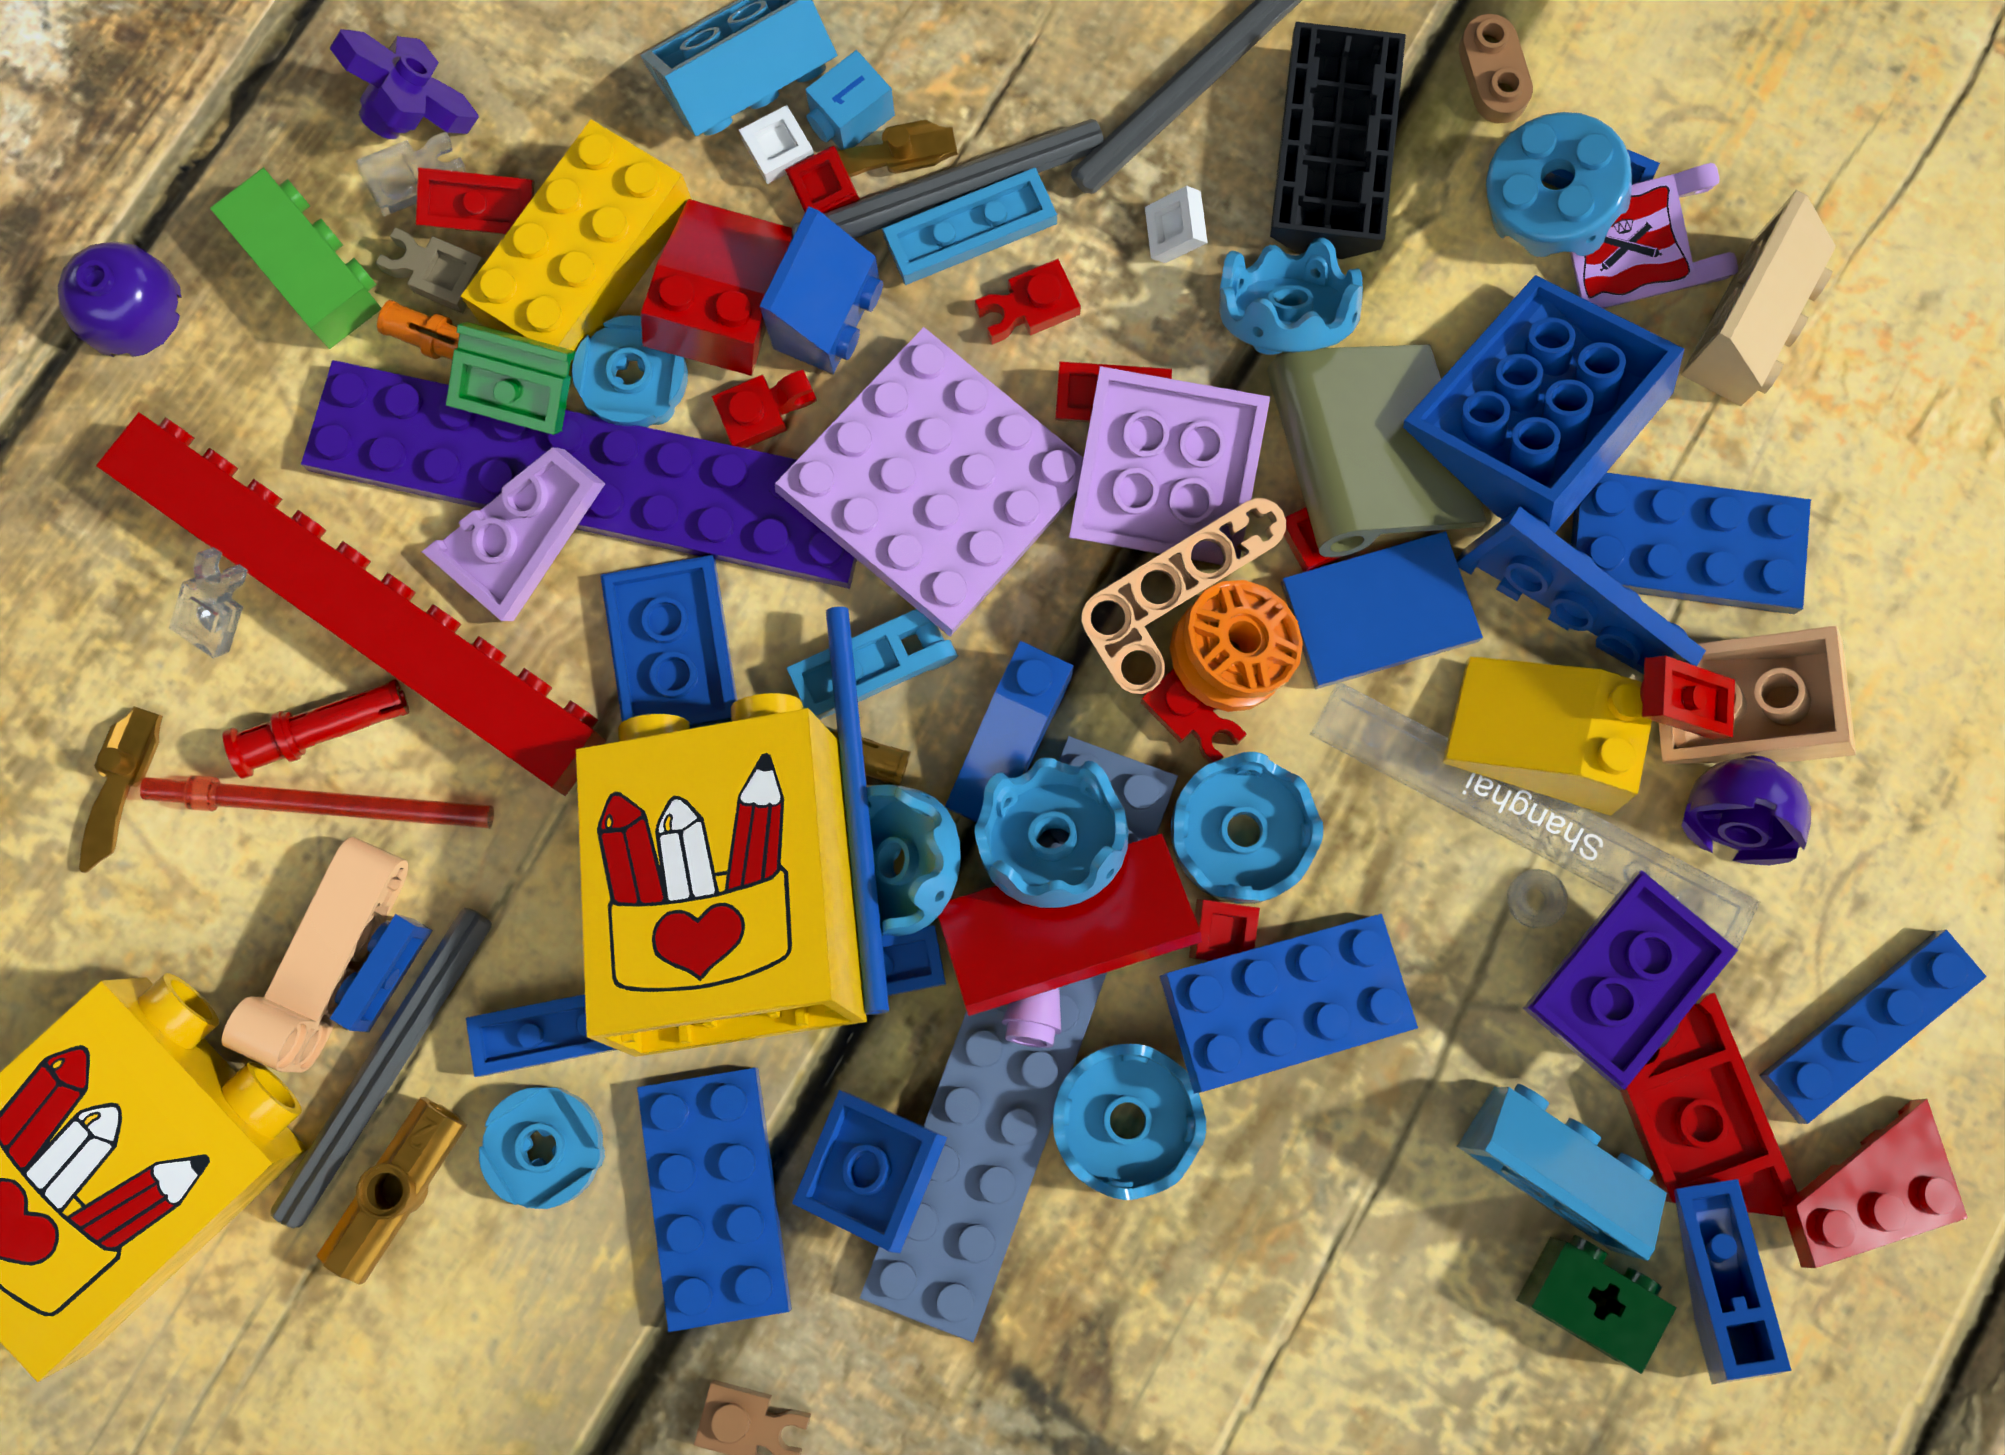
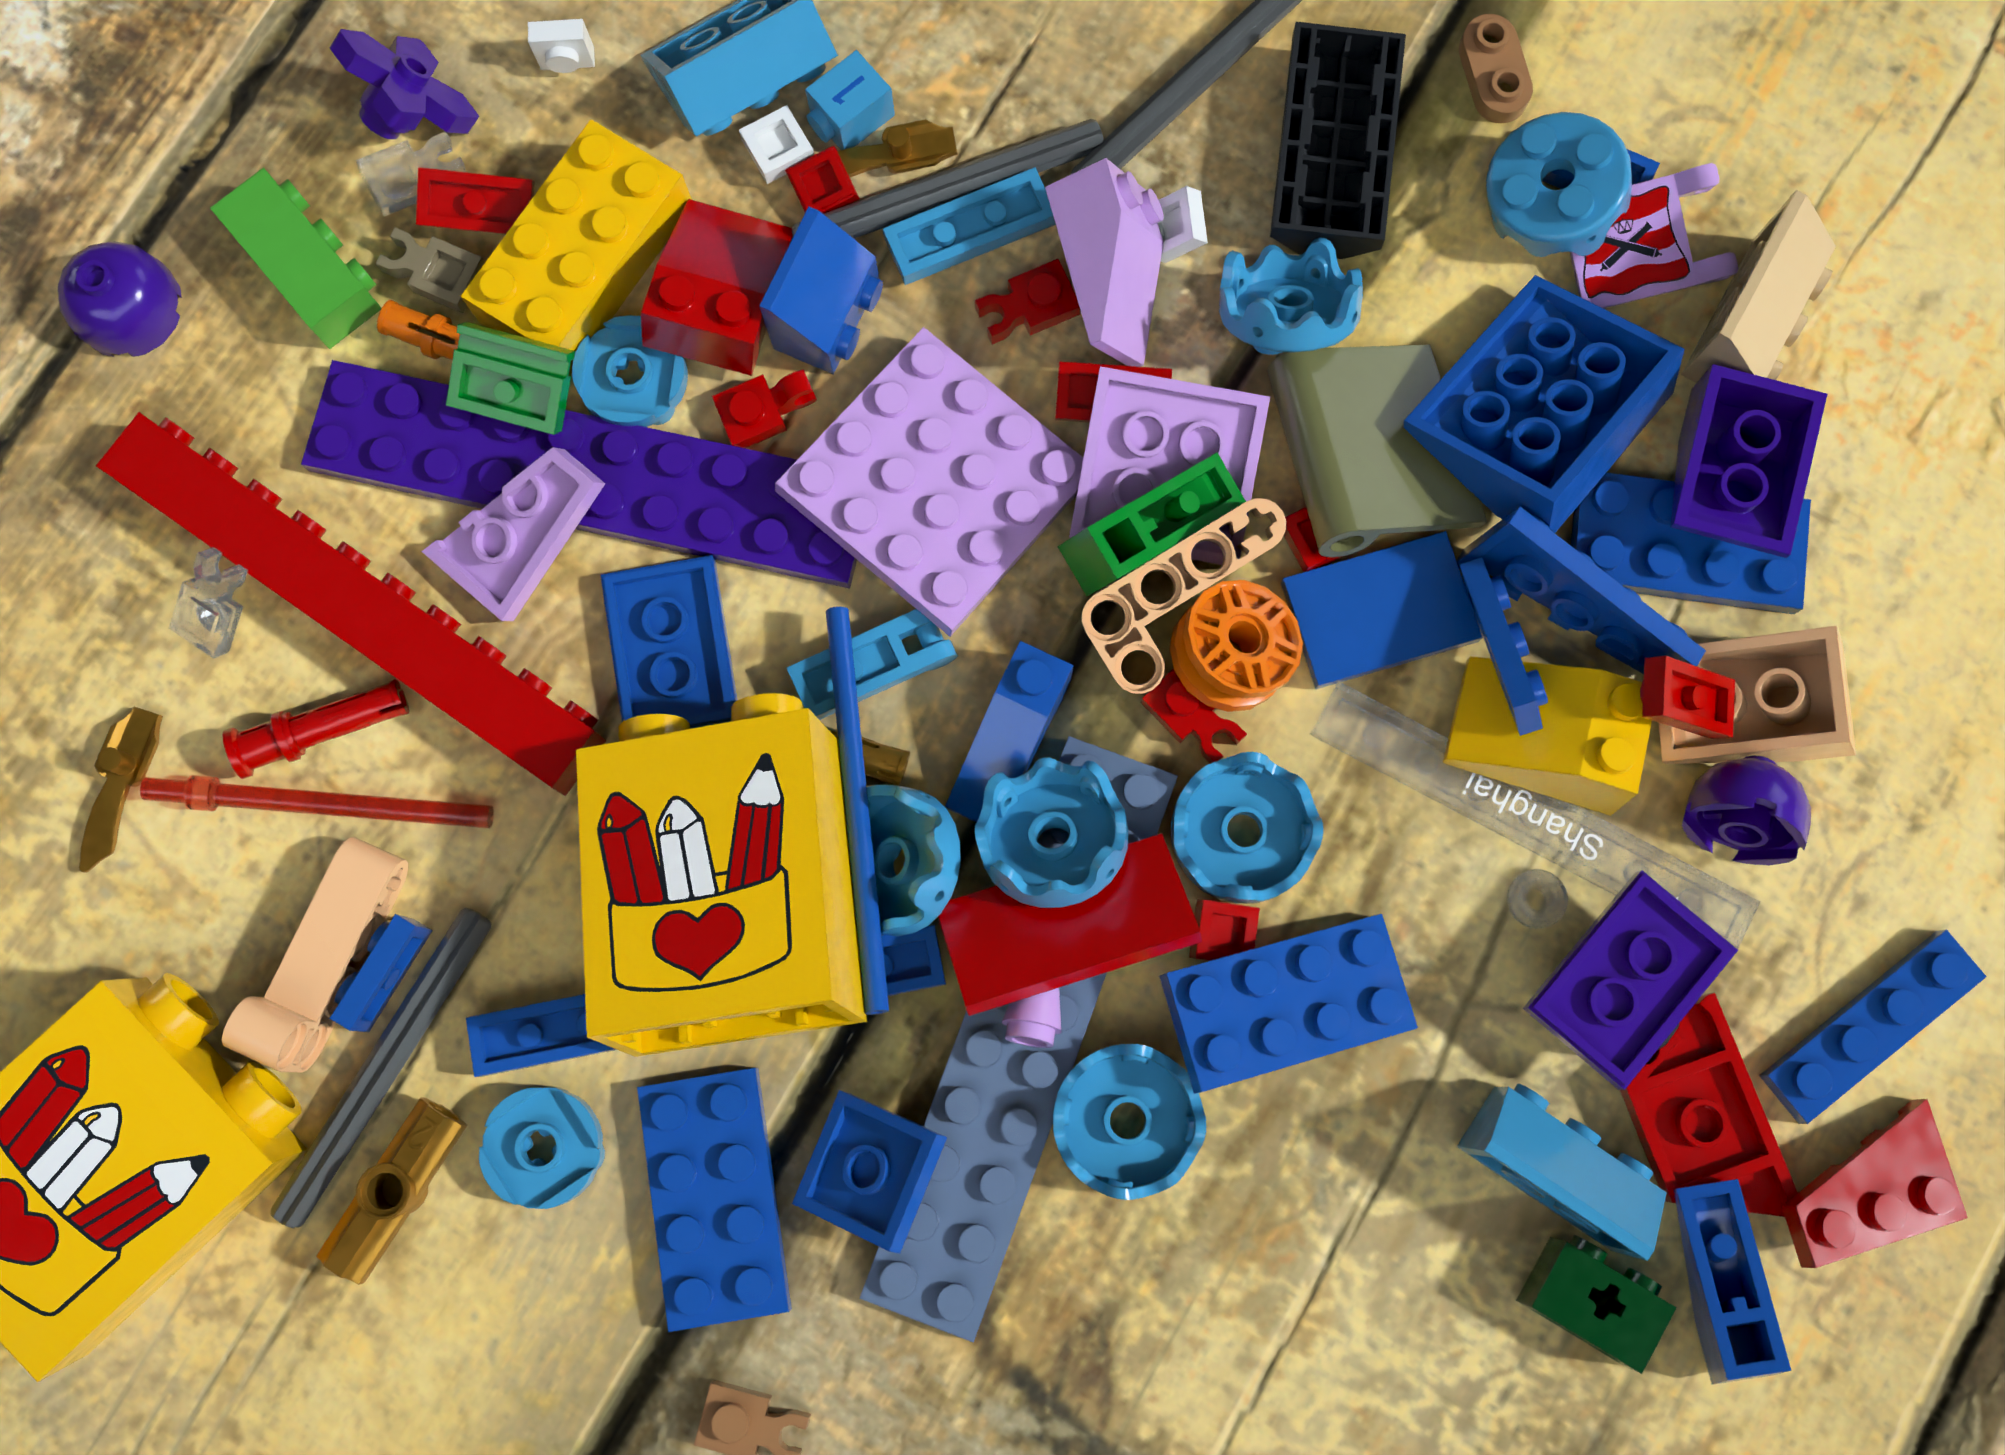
(561, 45): none -> white plate
(1111, 254): none -> lavender slope
(1151, 524): none -> green slope
(1505, 646): none -> blue plate
(1745, 459): none -> dark purple slope

